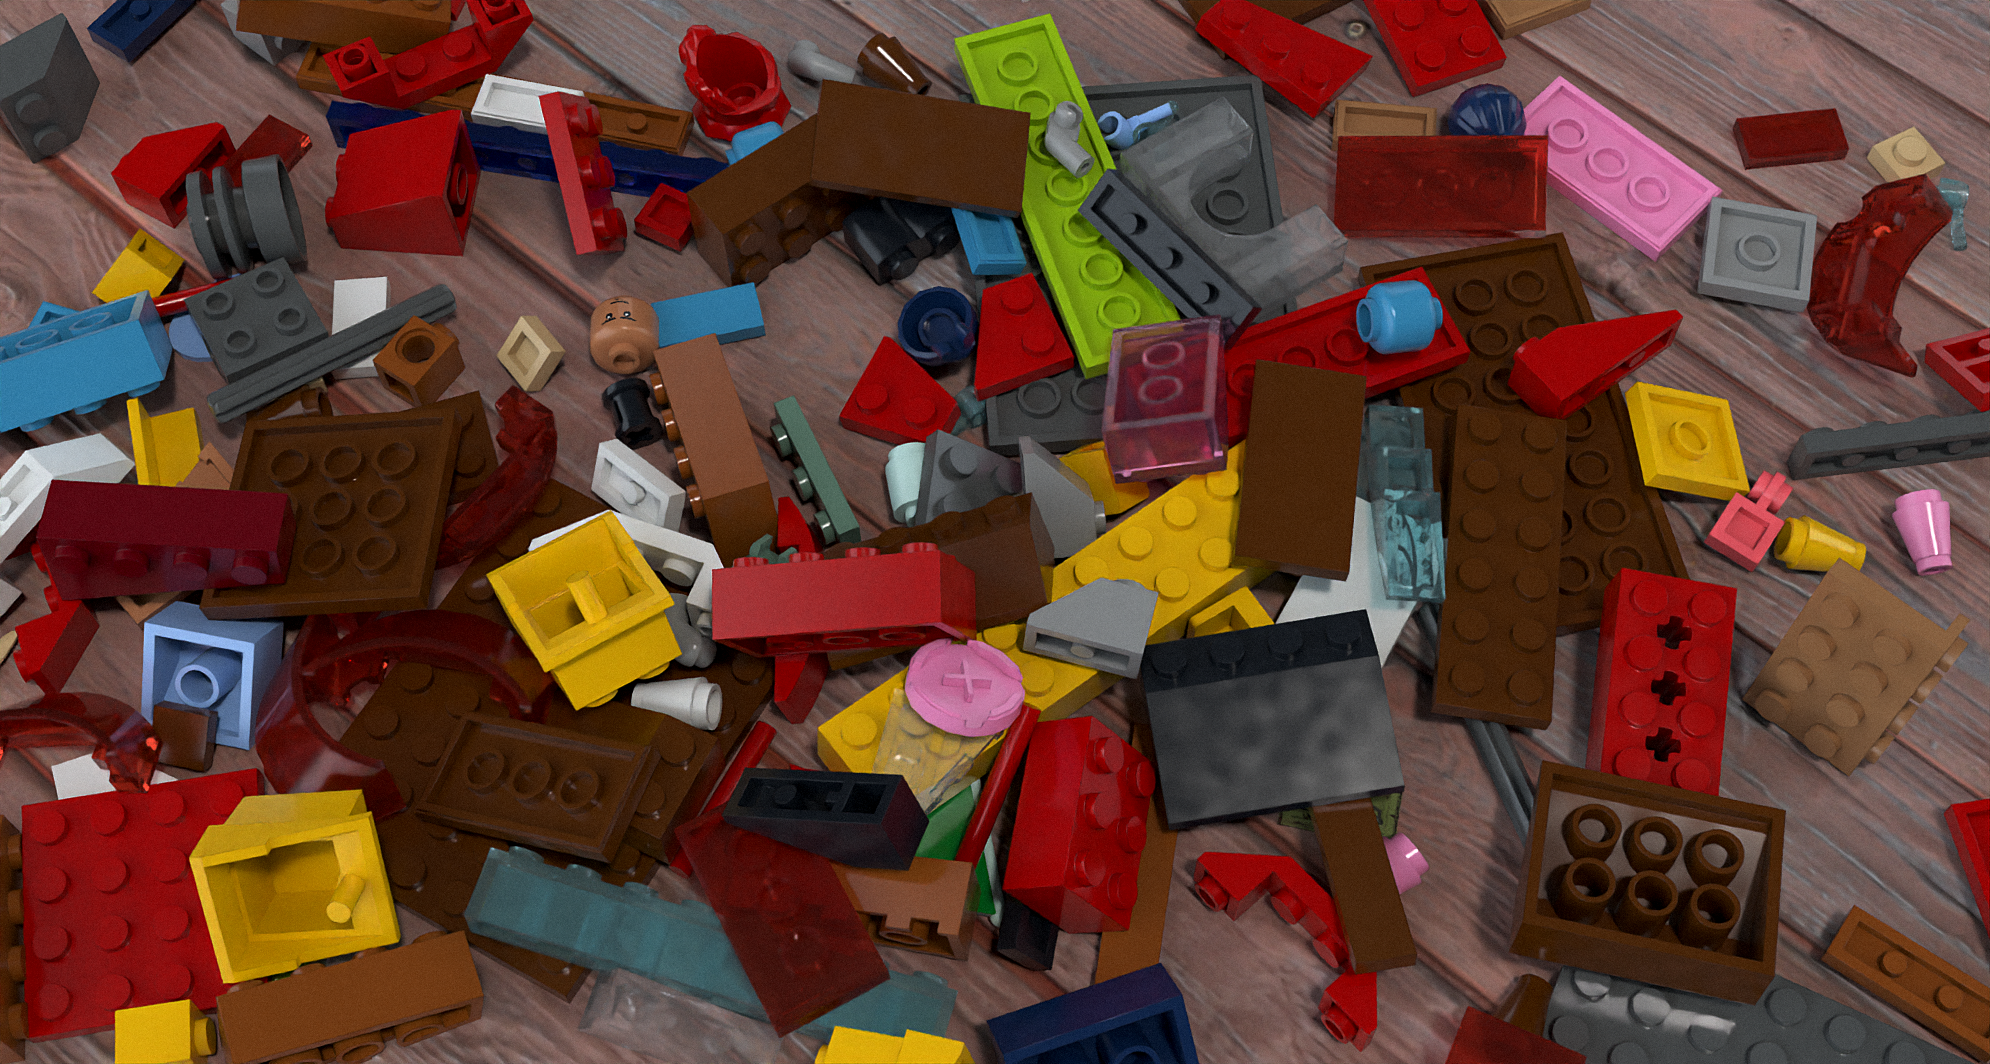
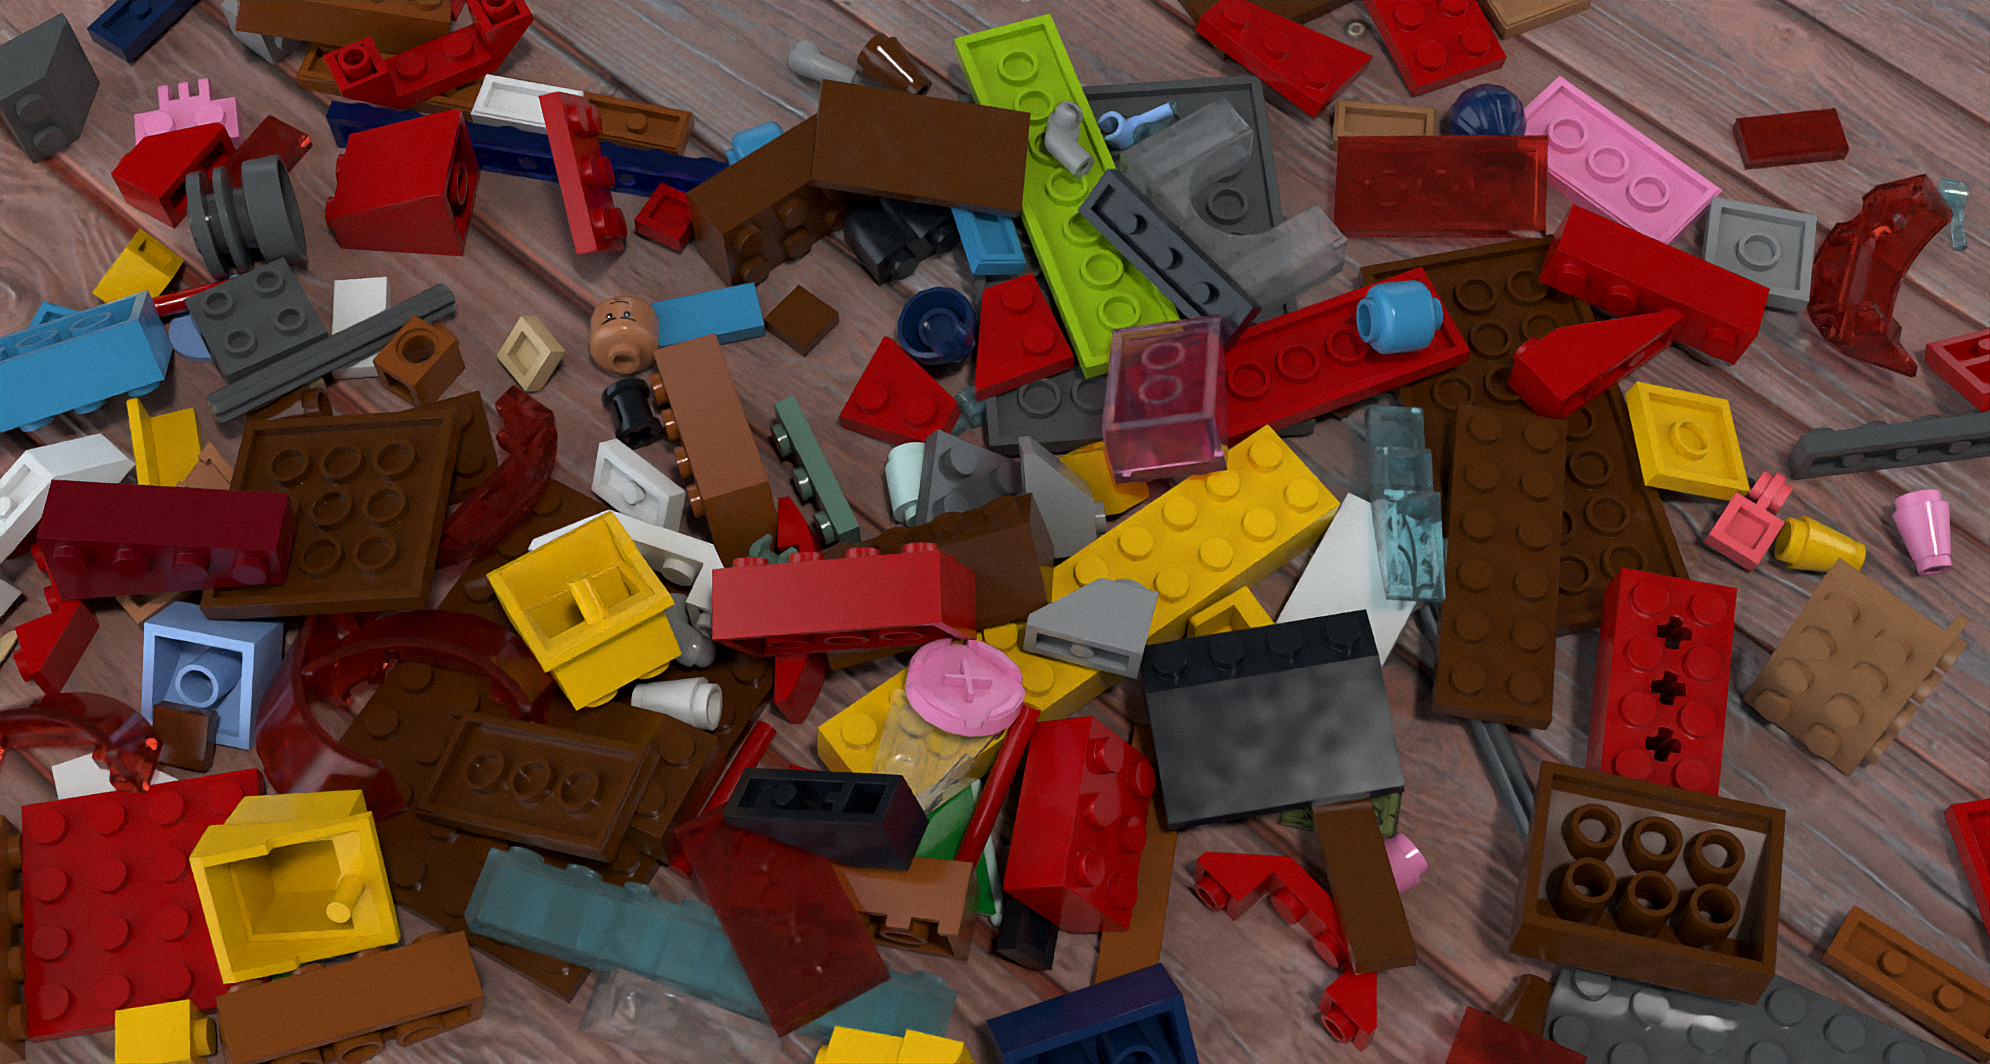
(190, 112): none -> bright pink hinge
(732, 81): red piece -> none
(801, 320): none -> reddish brown tile
(1300, 471): reddish brown tile -> none
(1644, 276): none -> red brick
(1905, 157): tan plate -> none

